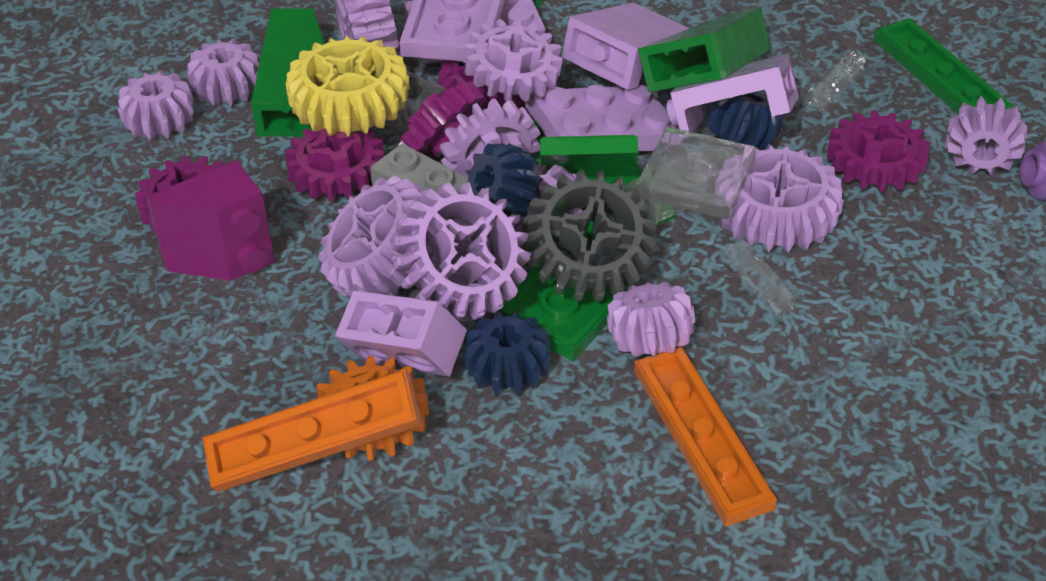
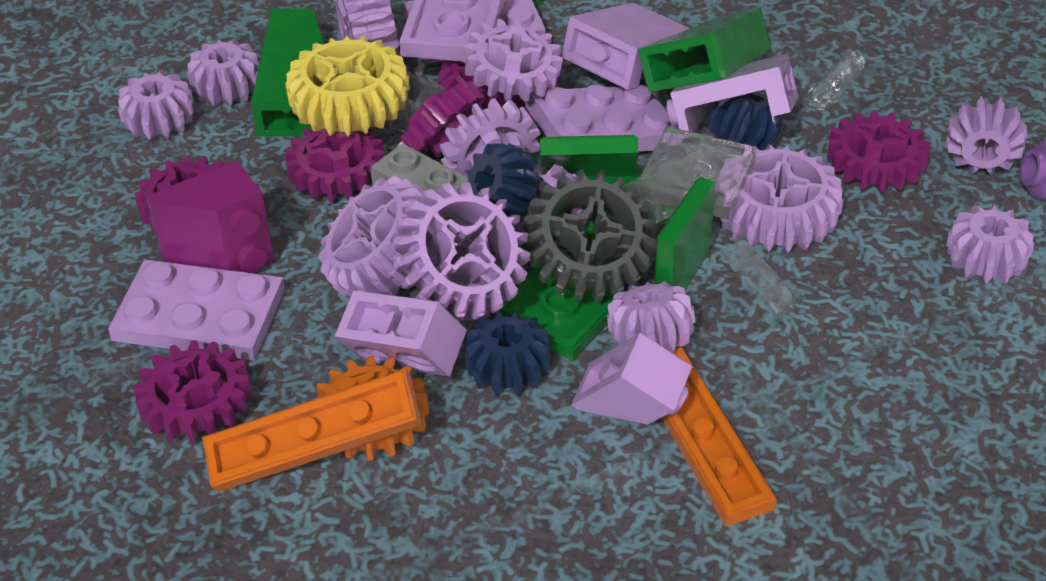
(192, 391): none -> magenta gear
(197, 303): none -> lavender plate
(634, 382): none -> lavender slope
(686, 236): none -> green tile
(935, 65): green tile -> none
(990, 244): none -> lavender gear

